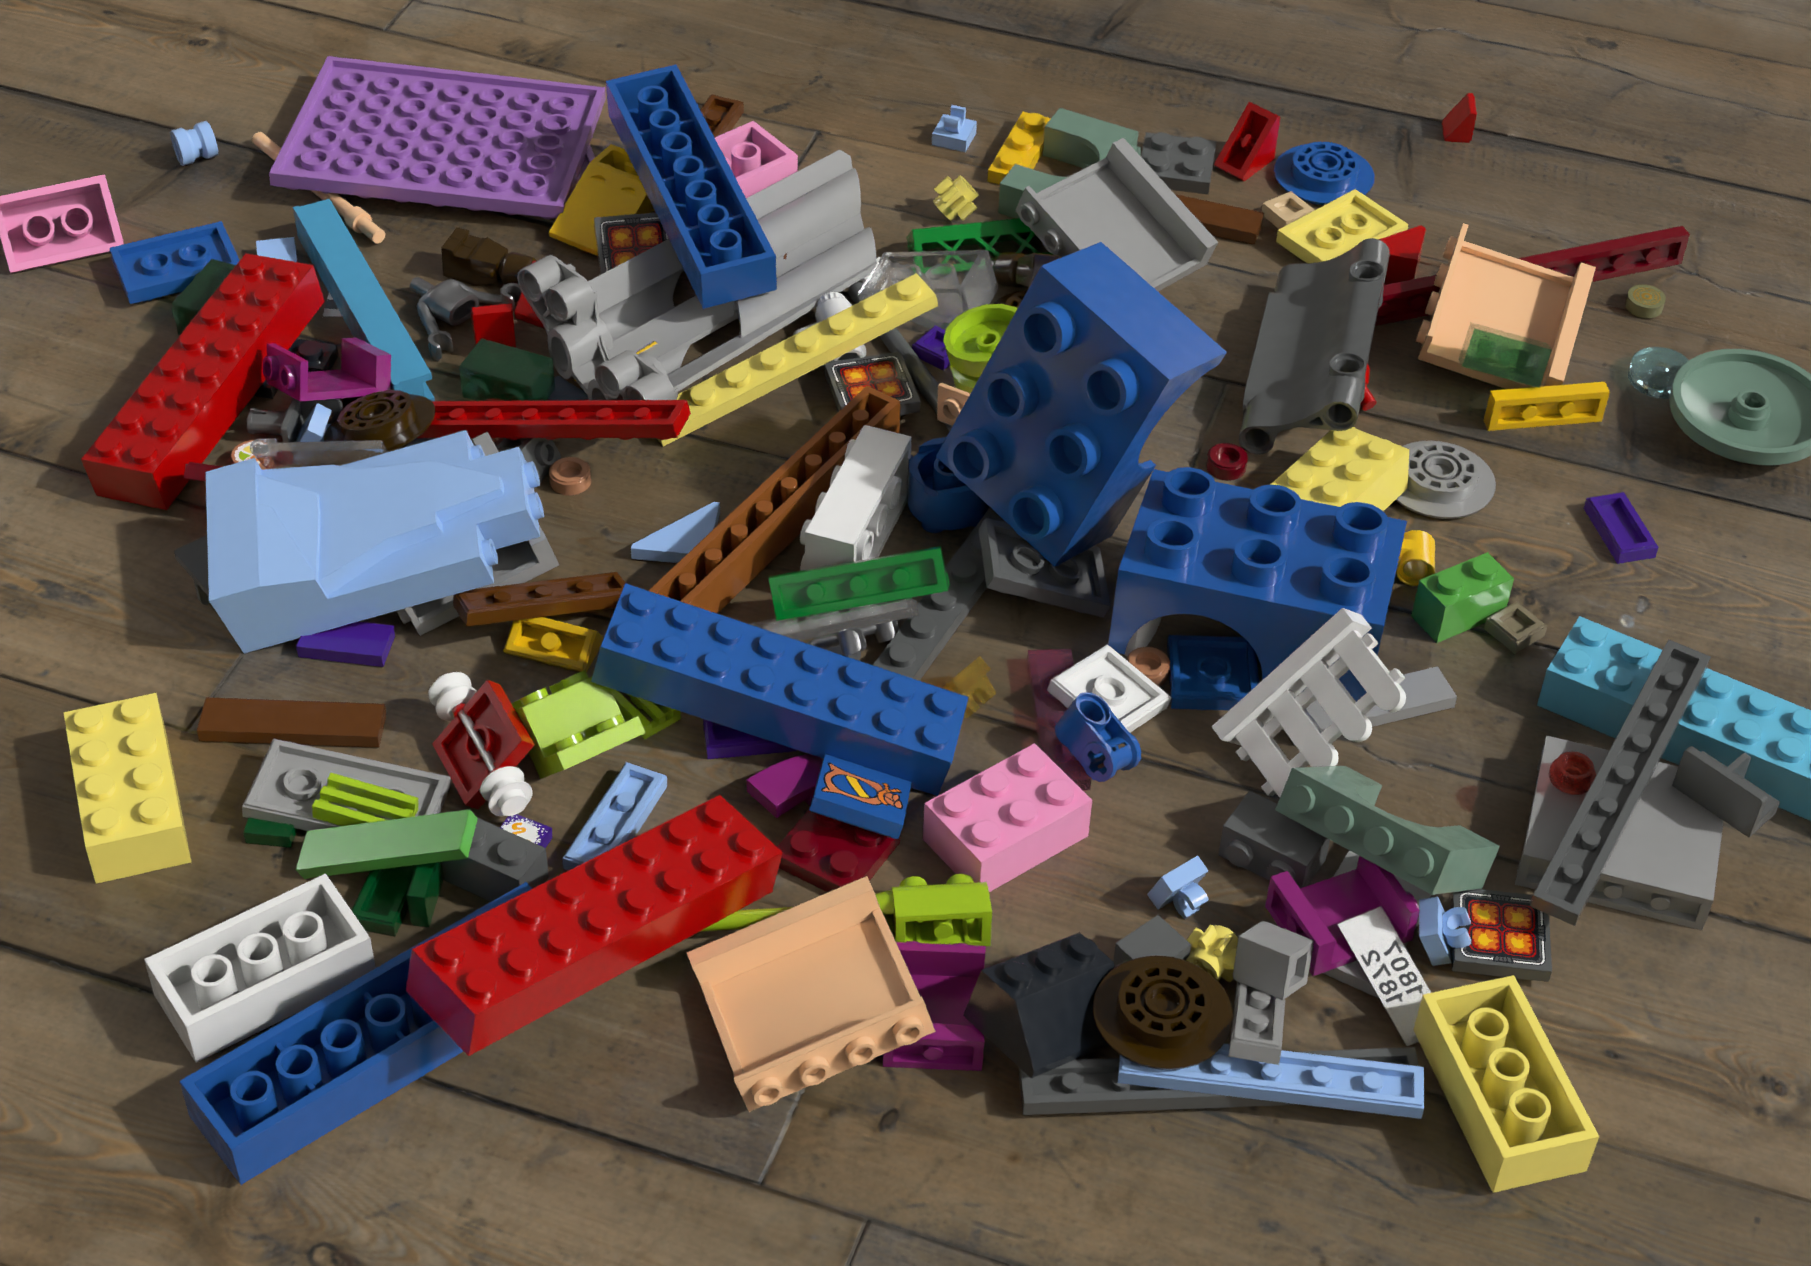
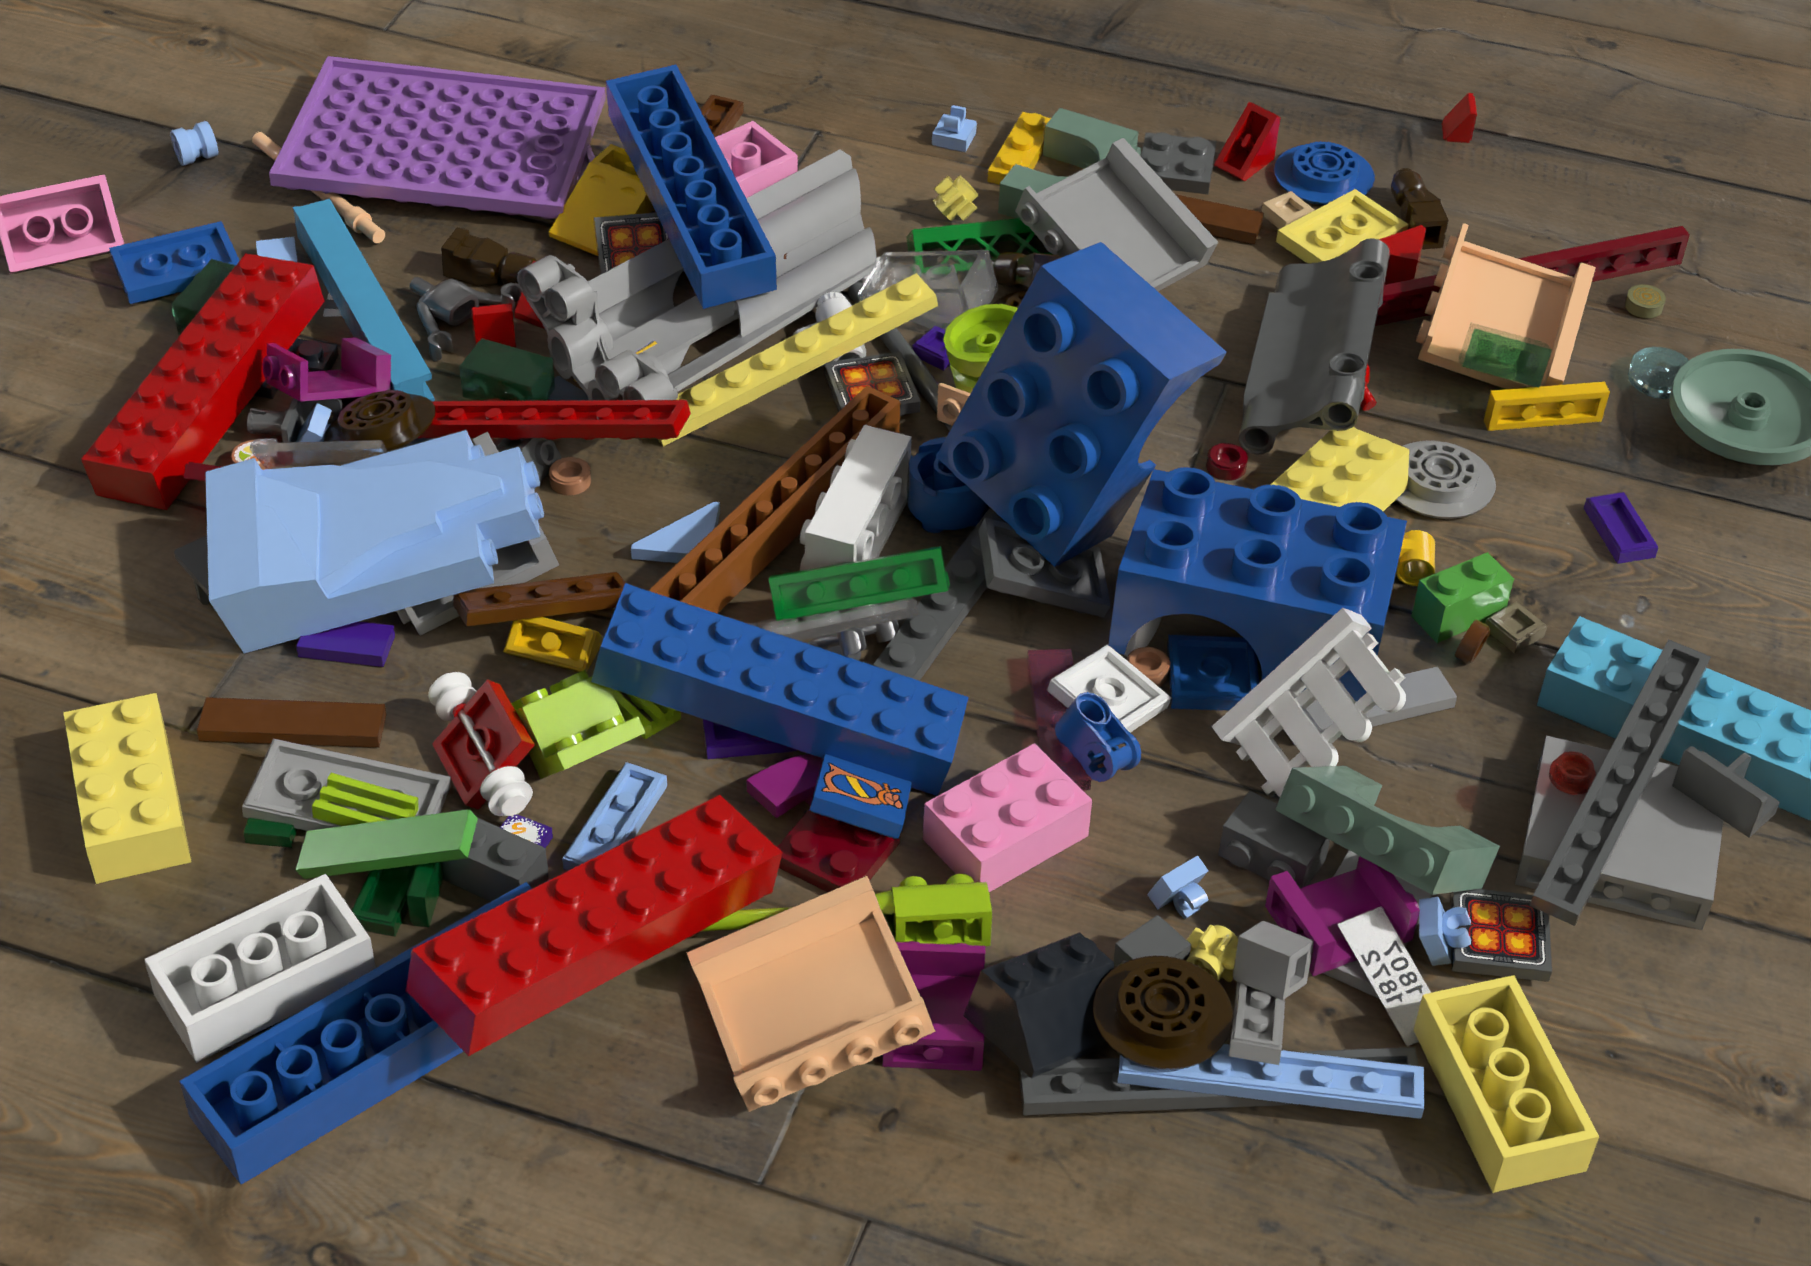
(972, 681): clear yellow tile -> none
(1420, 207): none -> dark brown piece
(1472, 642): none -> reddish brown tile

